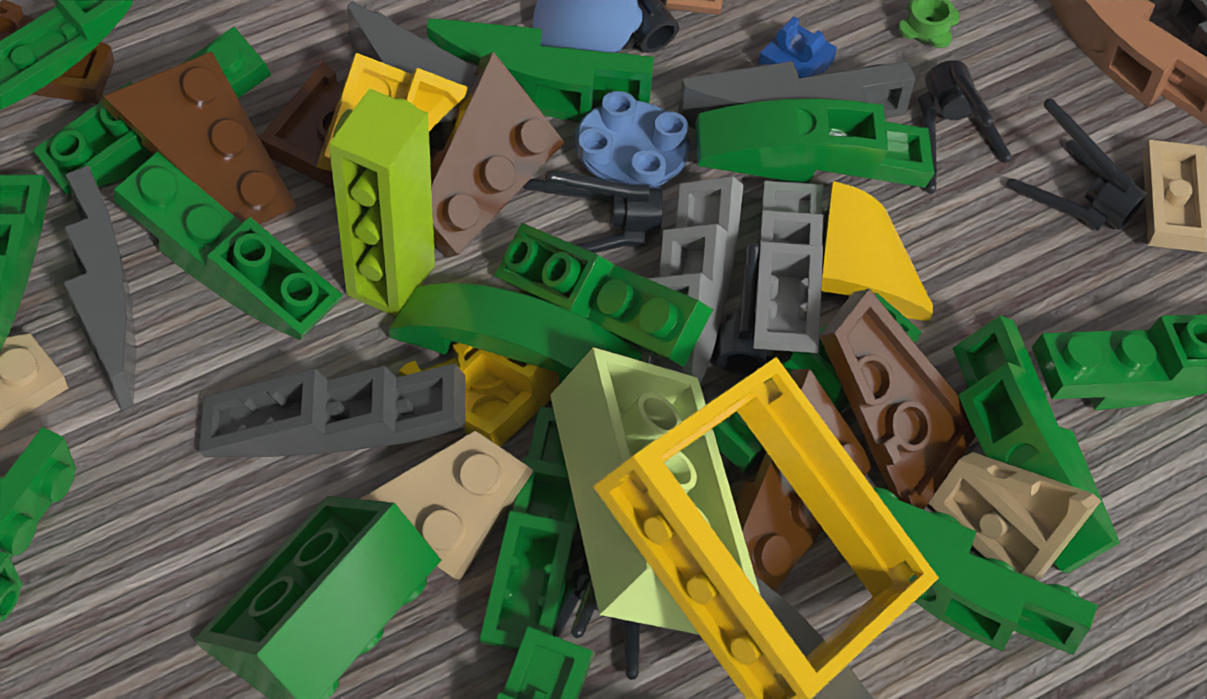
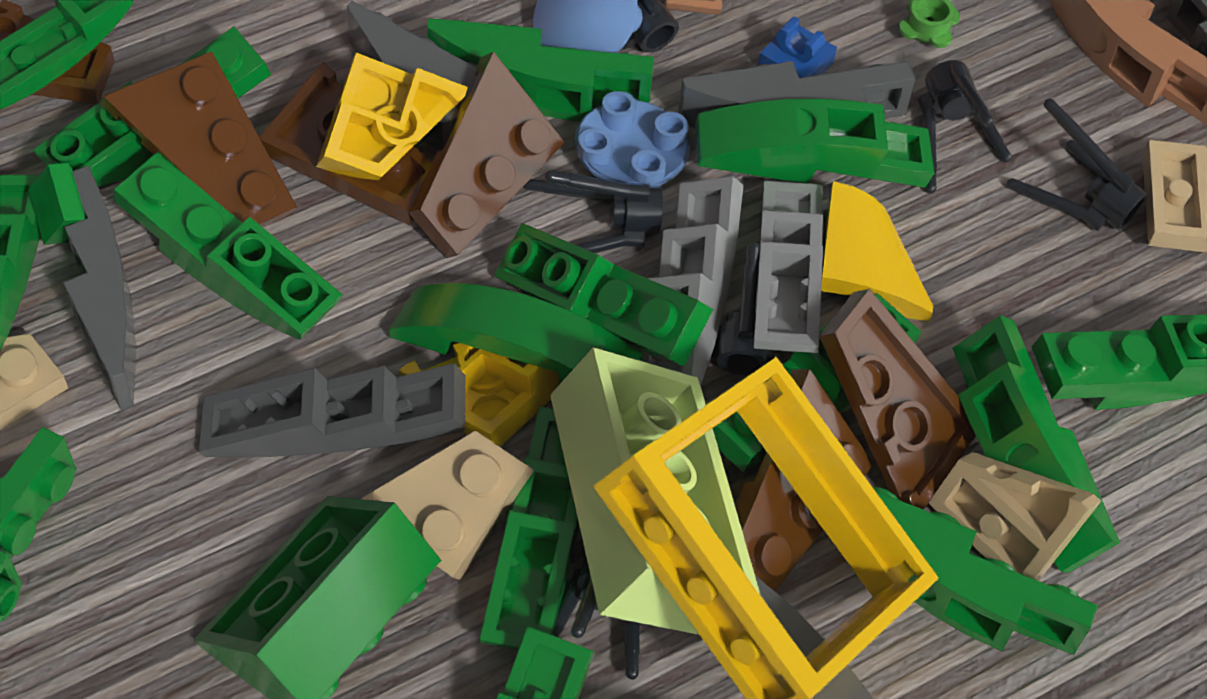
(56, 202): none -> green tile
(383, 200): lime brick -> none

